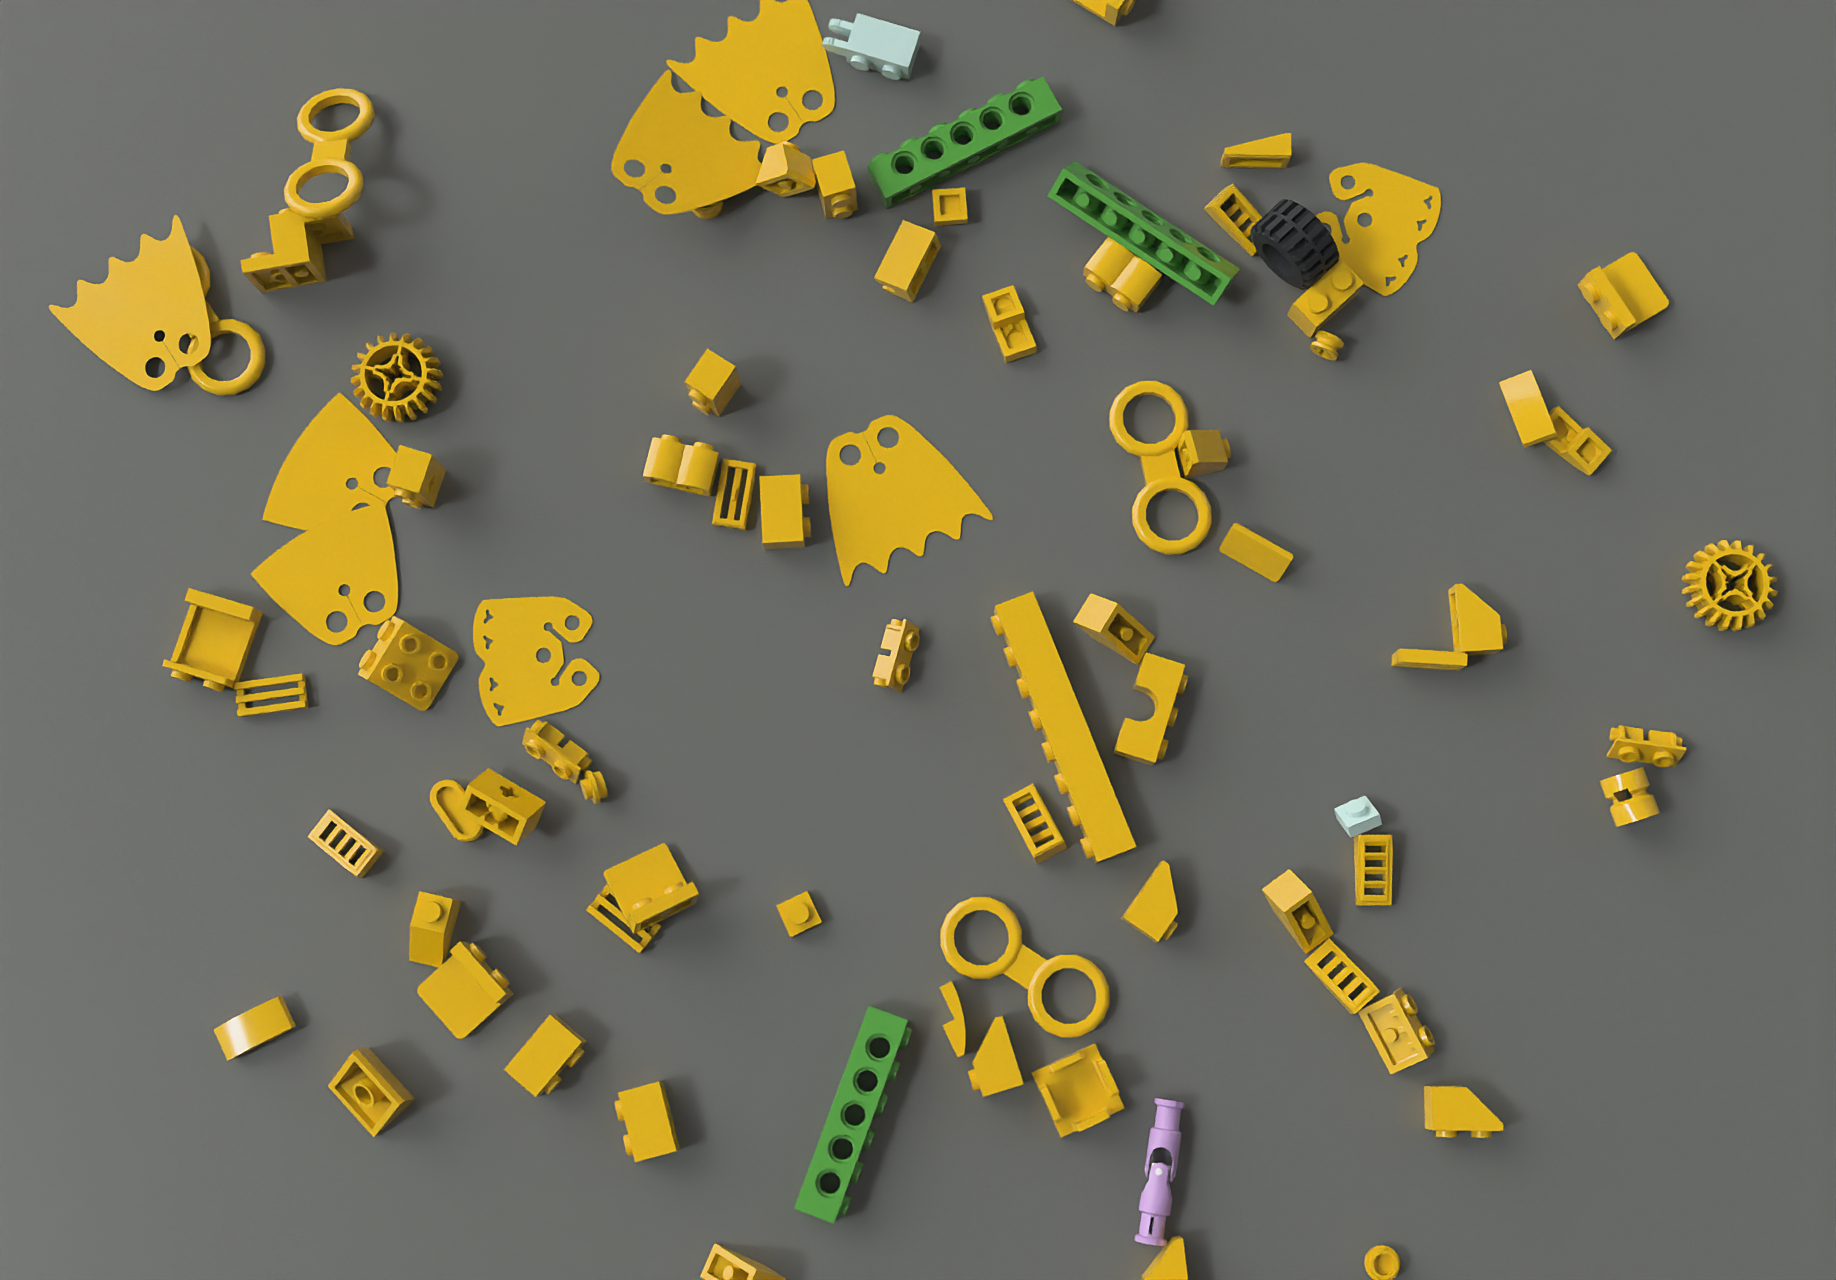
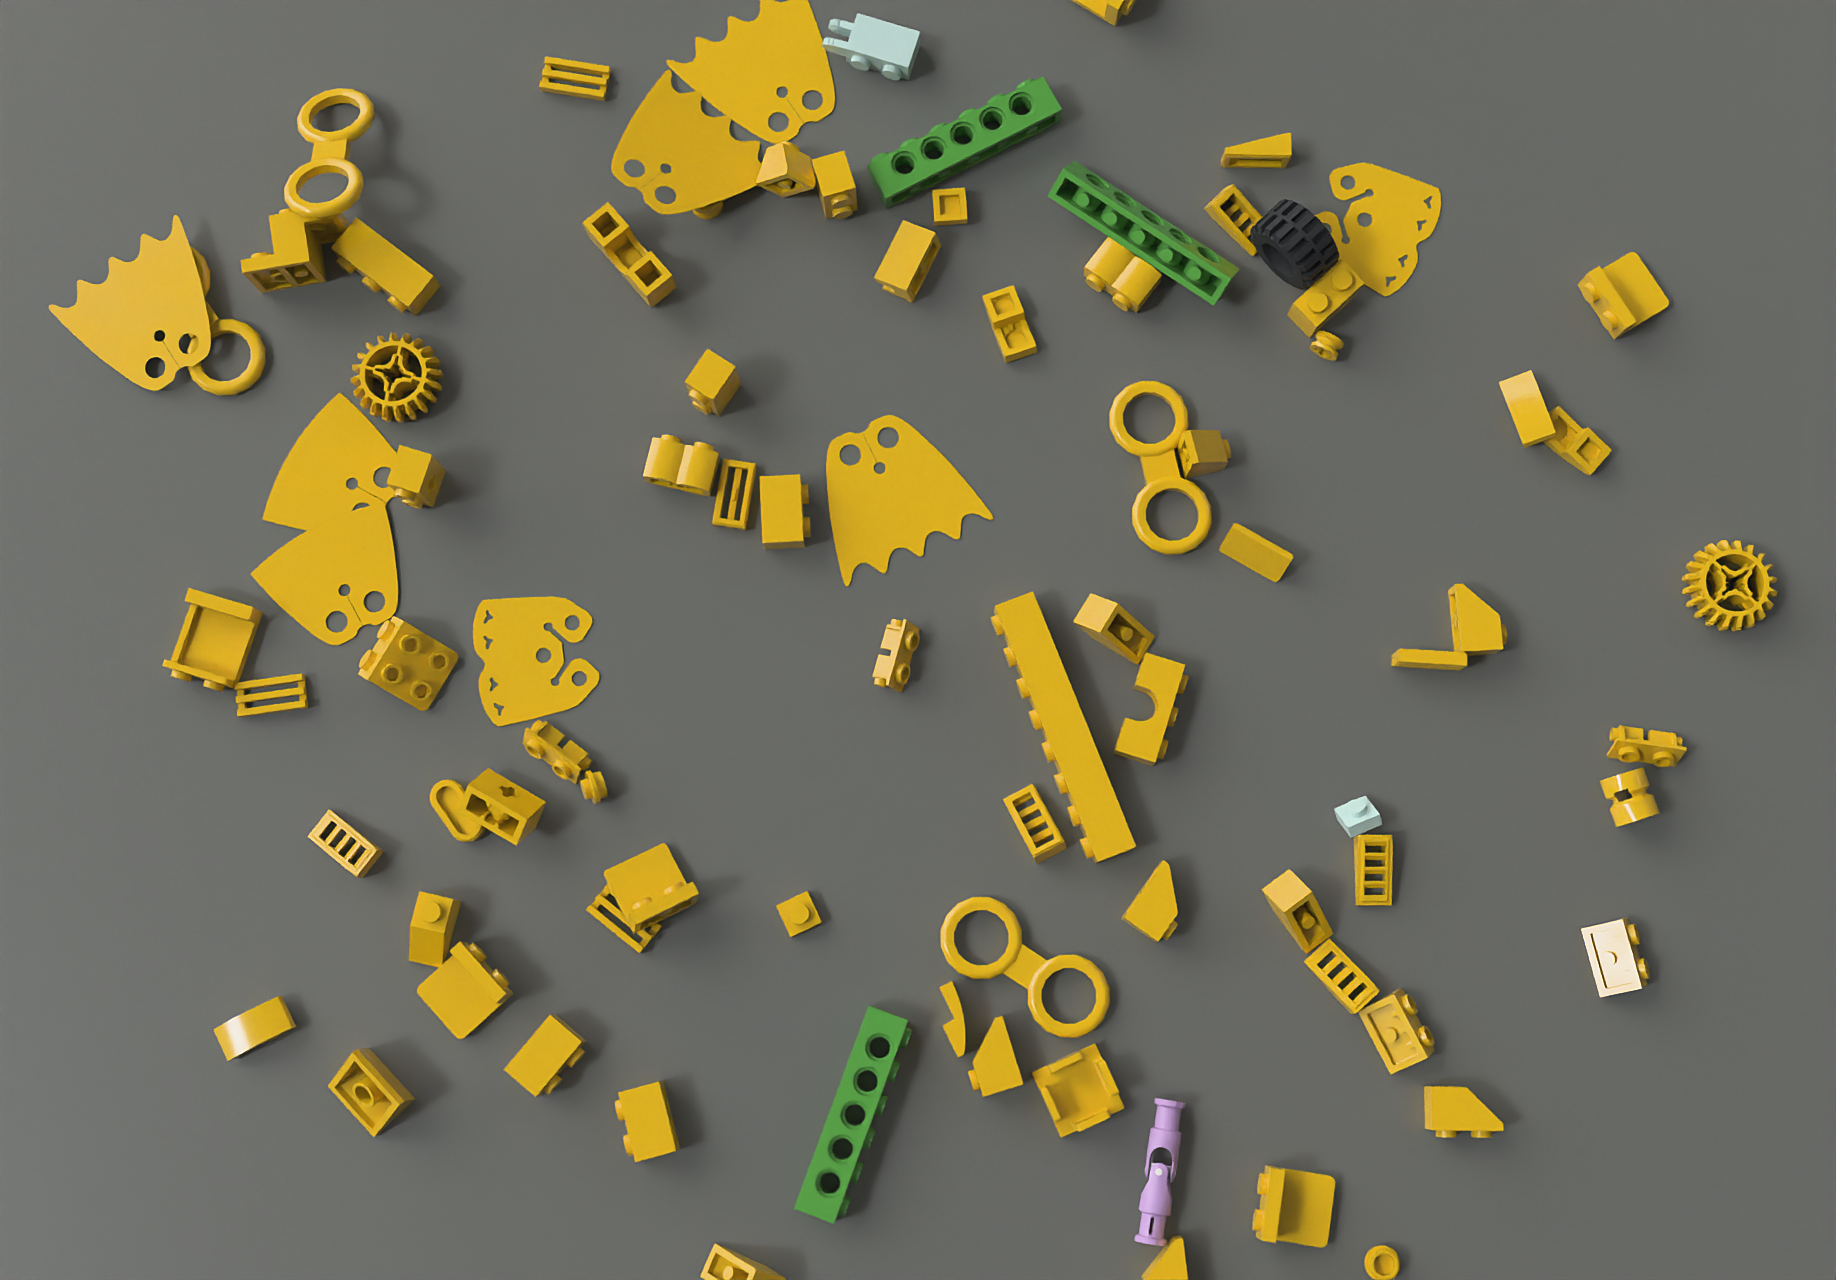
(384, 268): none -> yellow brick
(575, 66): none -> yellow tile
(629, 257): none -> yellow arch
(1294, 1206): none -> yellow bracket
(1616, 957): none -> bracket

